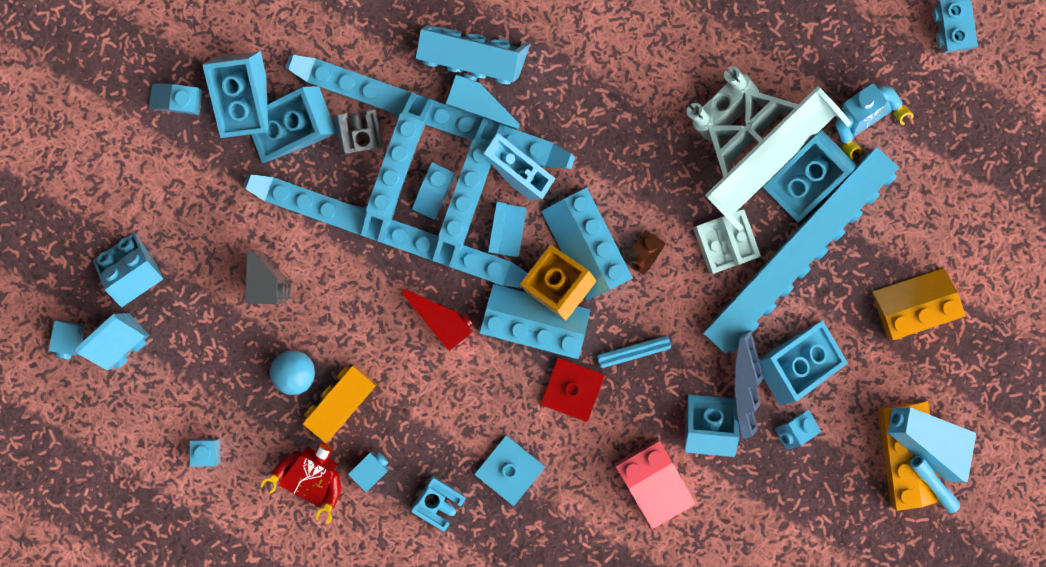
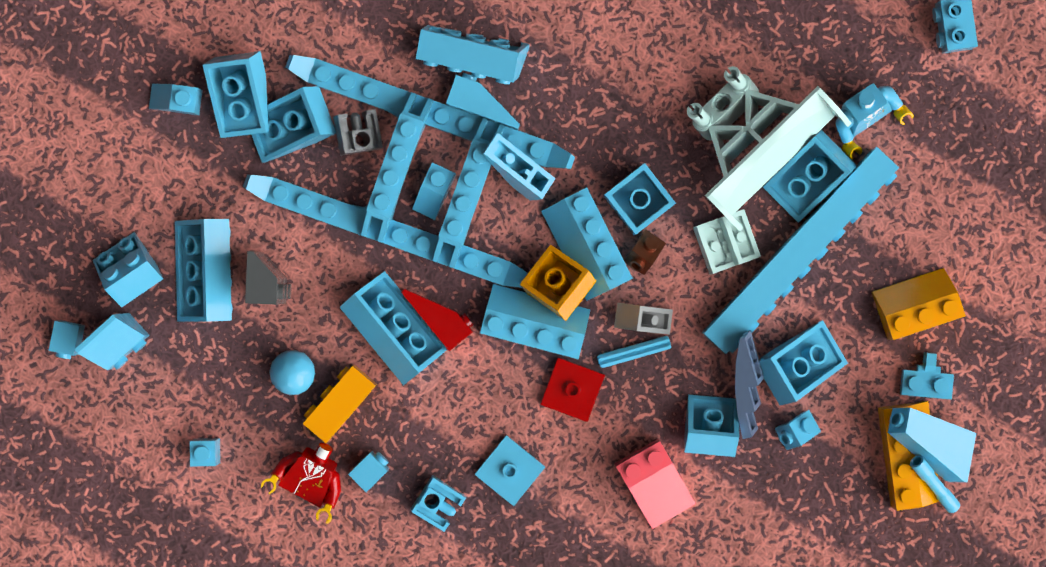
(203, 270): none -> medium azure slope
(393, 328): none -> medium azure slope
(507, 229): medium azure panel -> none
(639, 199): none -> medium azure brick
(643, 318): none -> light grey slope
(927, 380): none -> medium azure hinge

